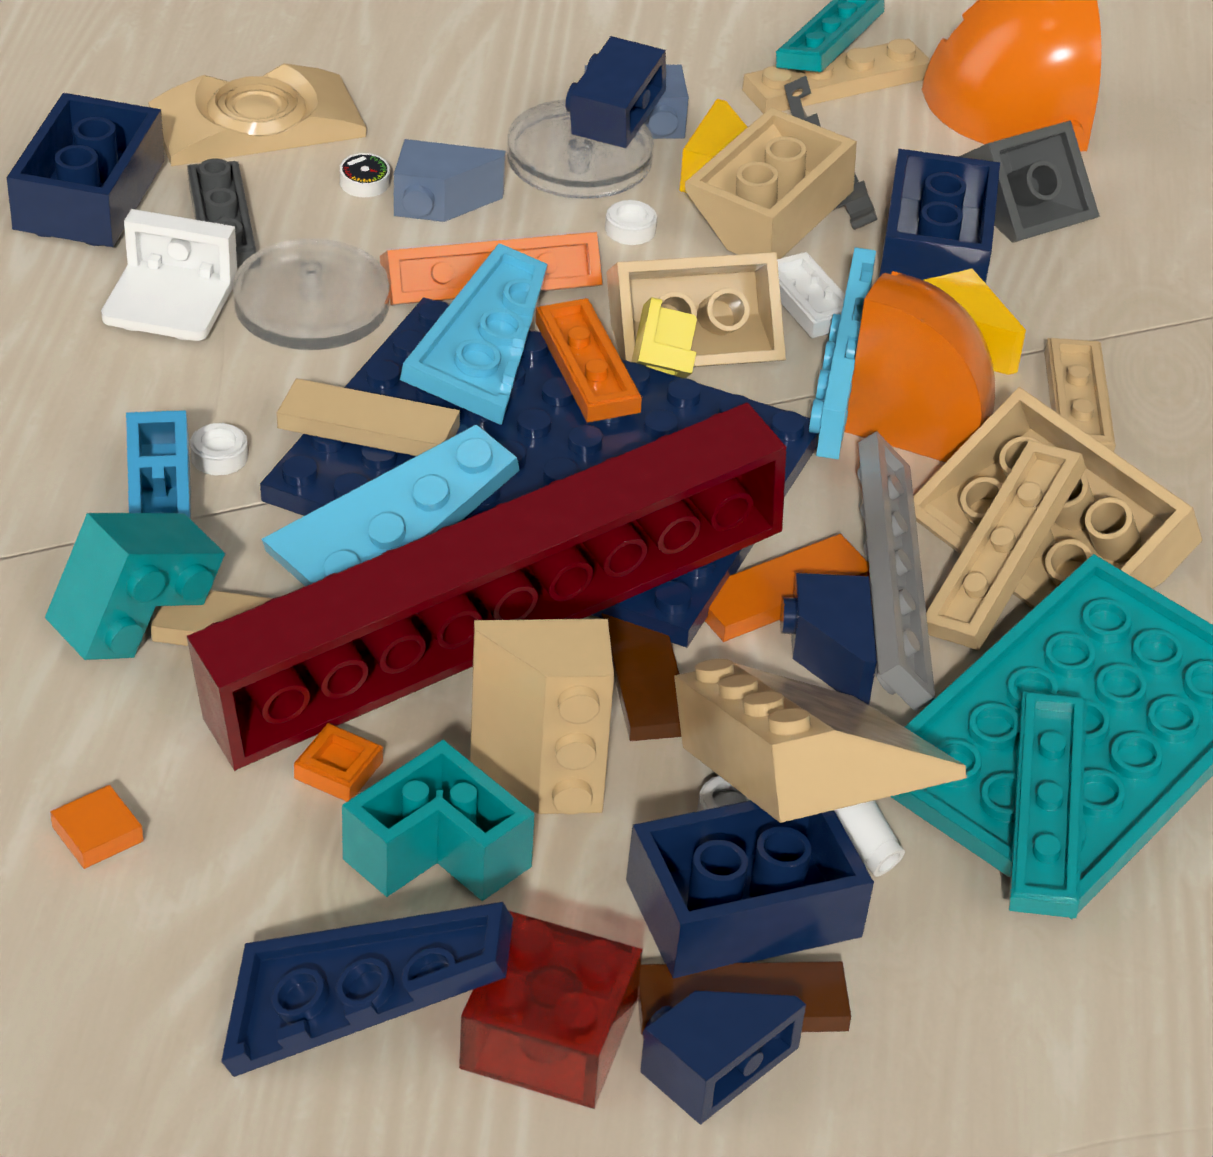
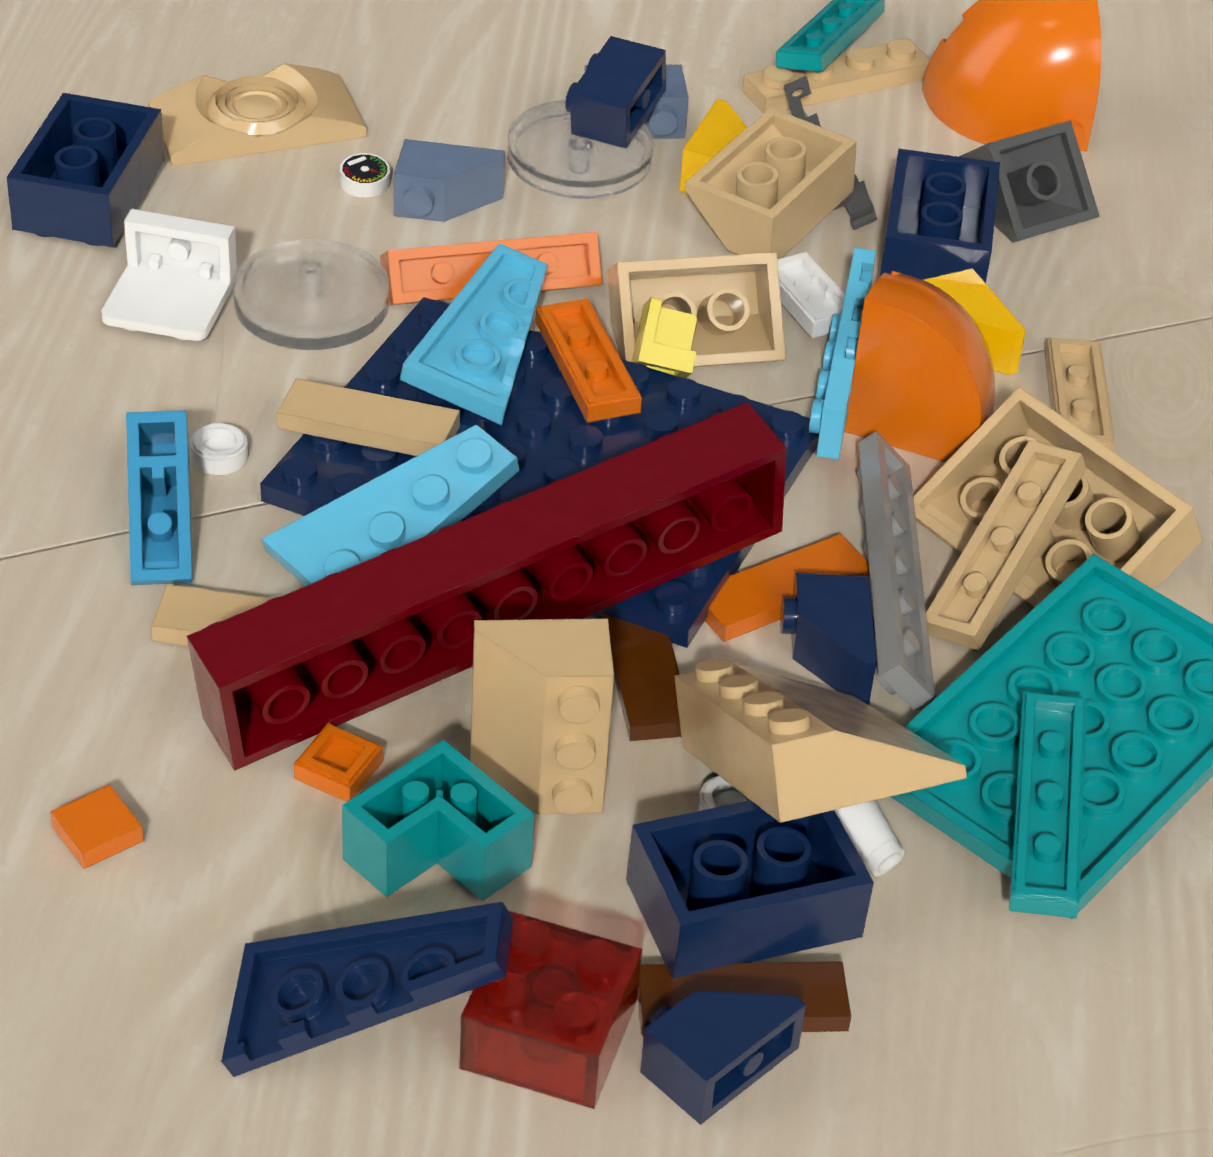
(125, 570): teal brick -> none
(220, 199): dark grey tile -> none
(631, 222): white tile -> none

